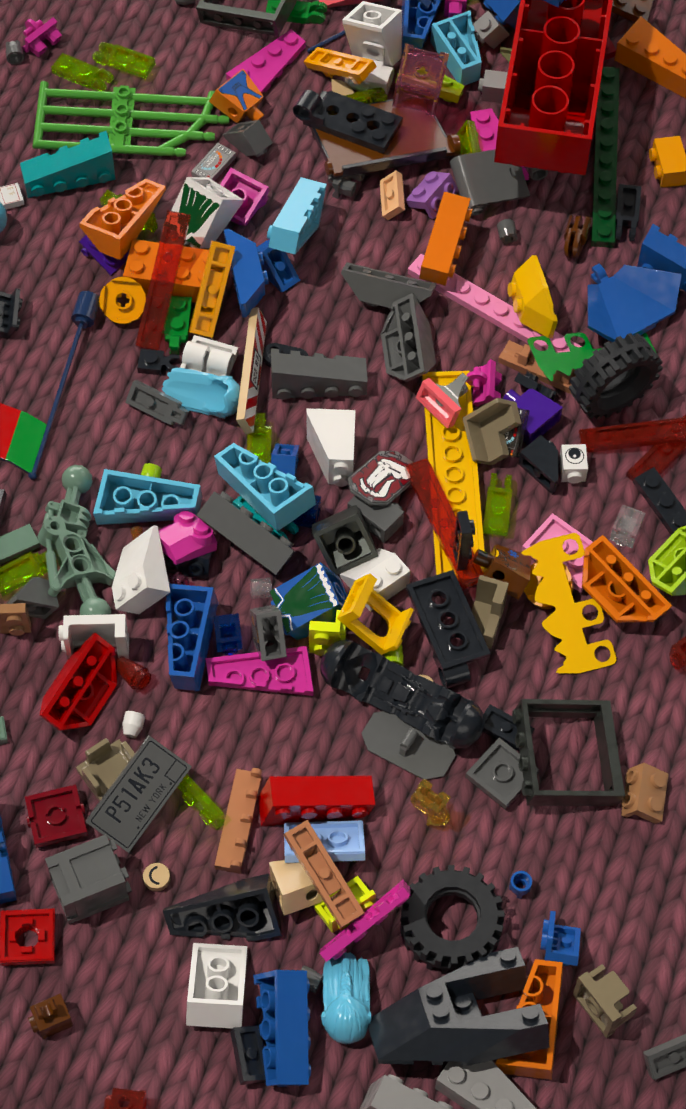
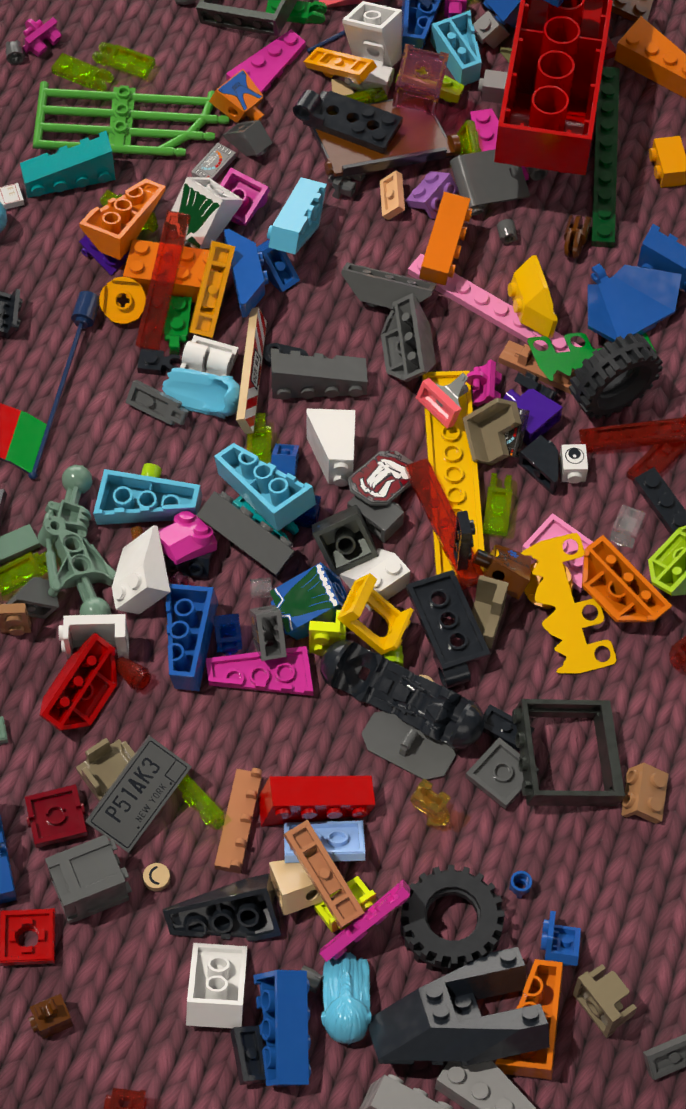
(132, 724): white hose -> none
(627, 209): black hinge -> none

